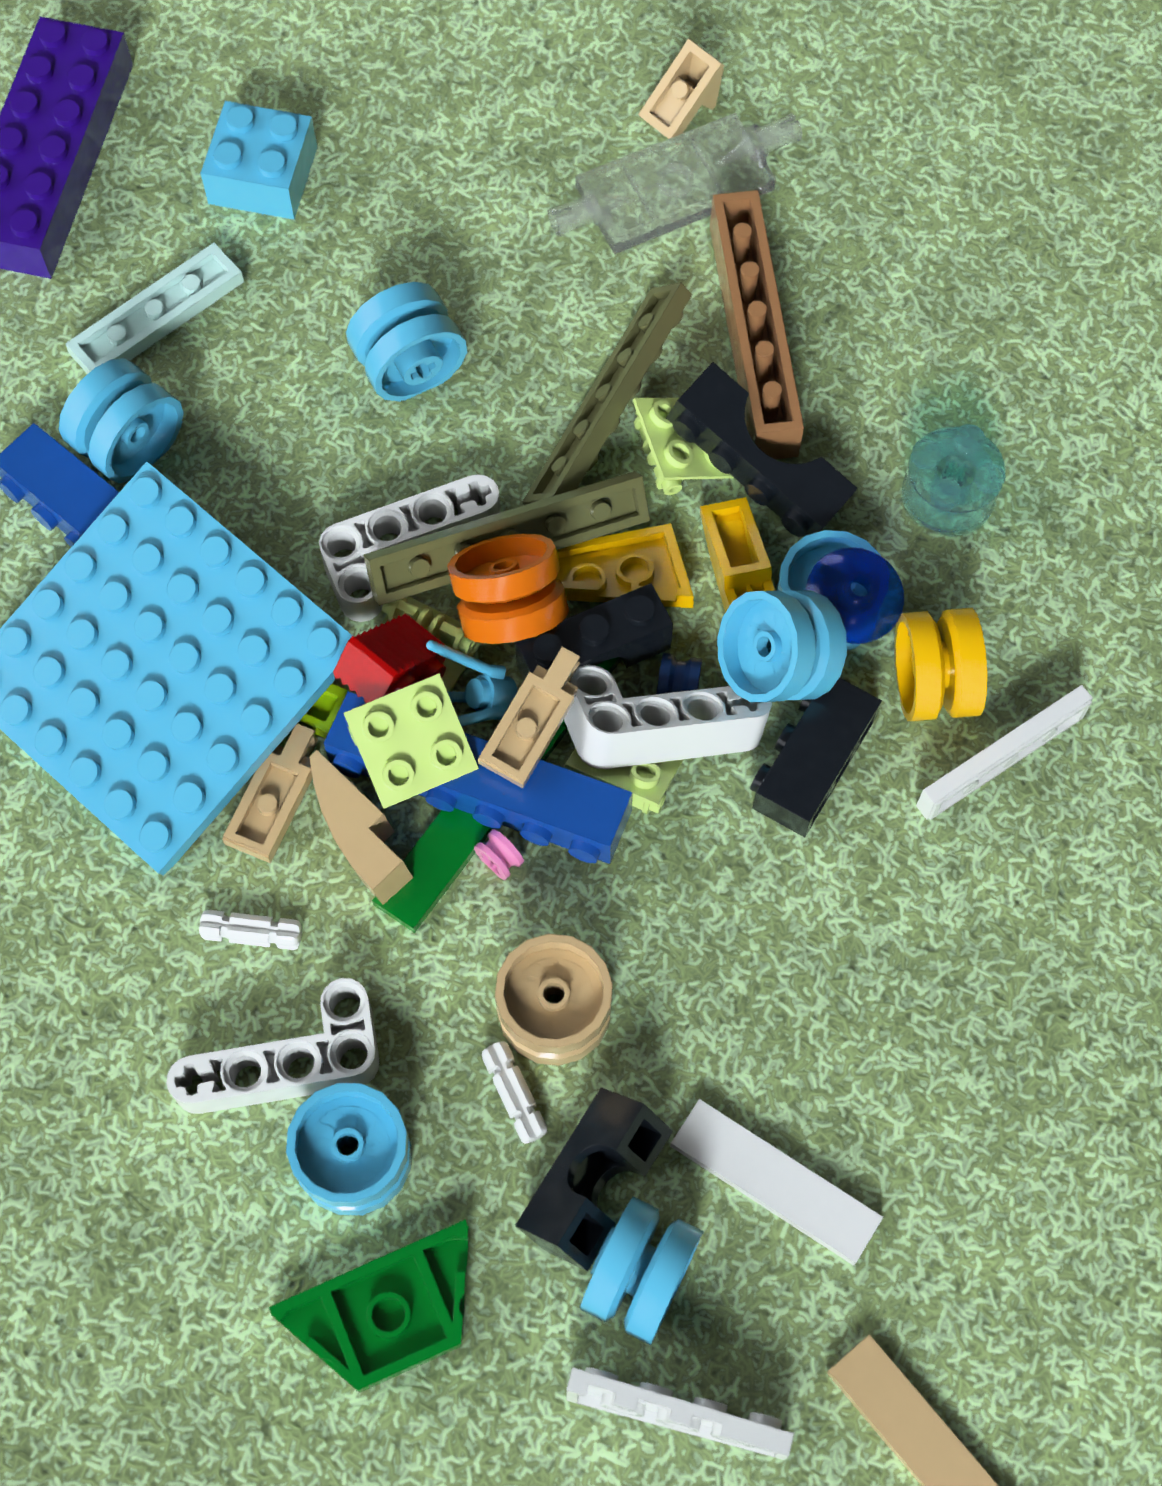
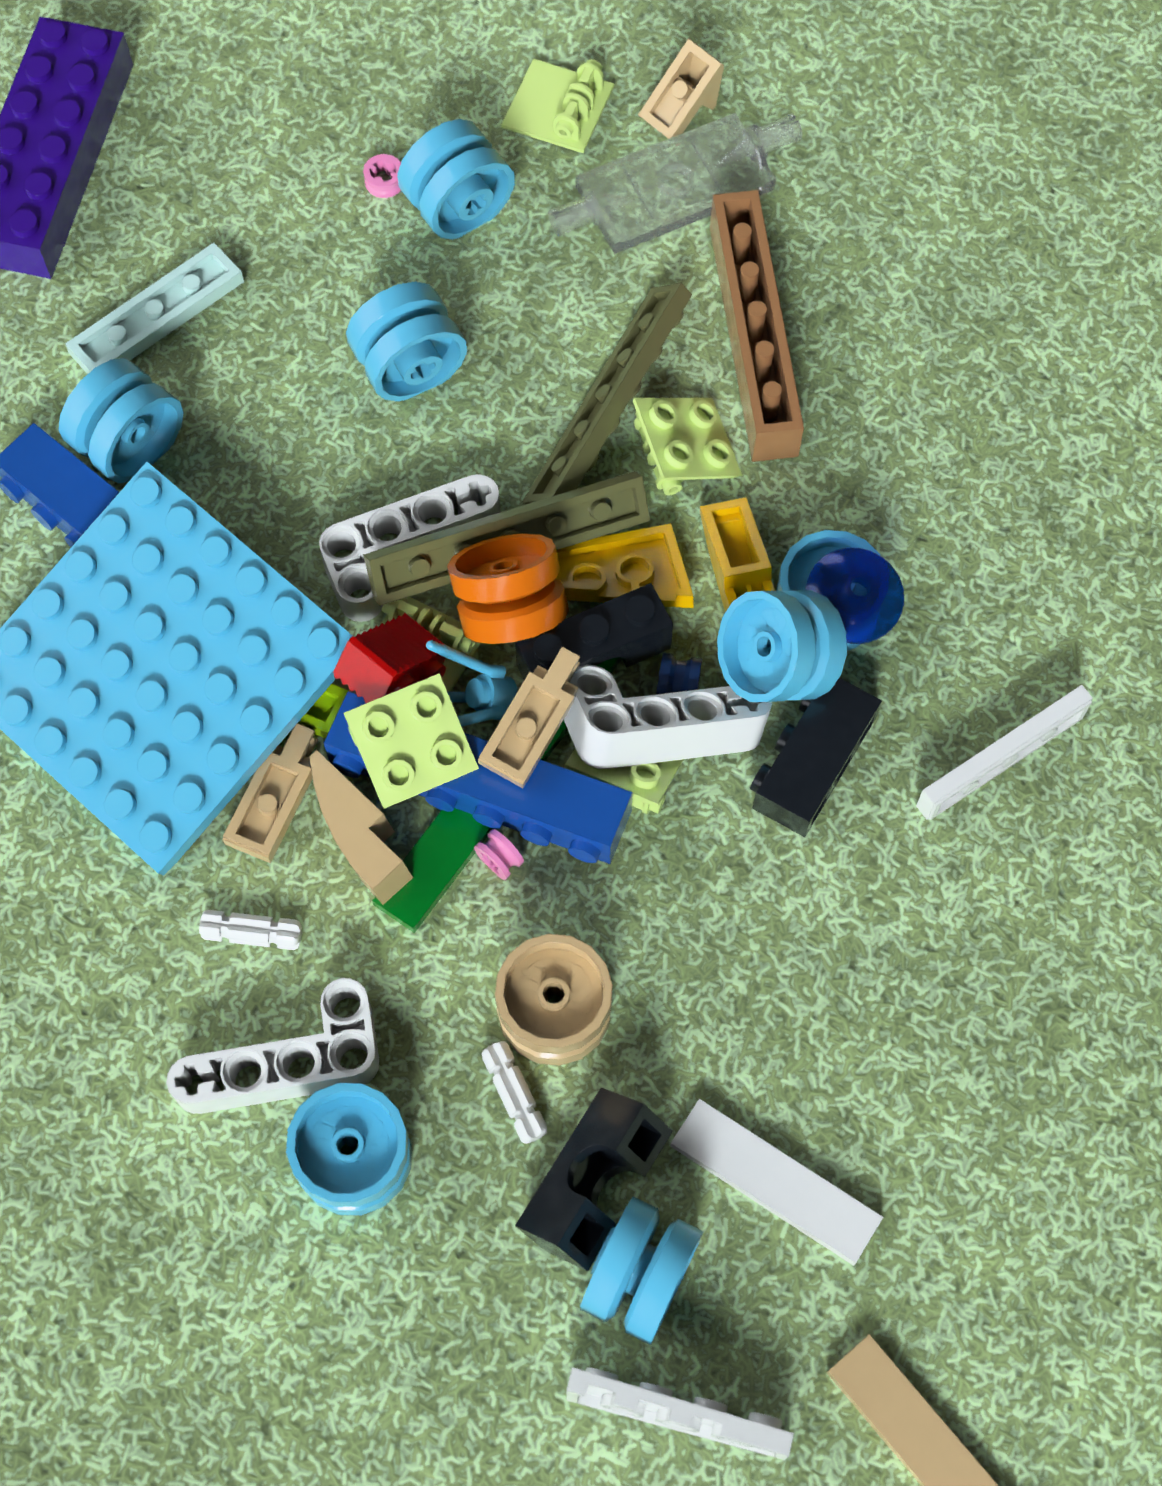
(259, 160): medium azure brick -> none
(375, 184): none -> bright pink bush
(386, 1311): green wing -> none
(455, 178): none -> medium azure wheel
(559, 104): none -> yellowish green hinge
(714, 419): black arch -> none
(940, 664): yellow wheel -> none
(953, 480): clear light blue brick -> none

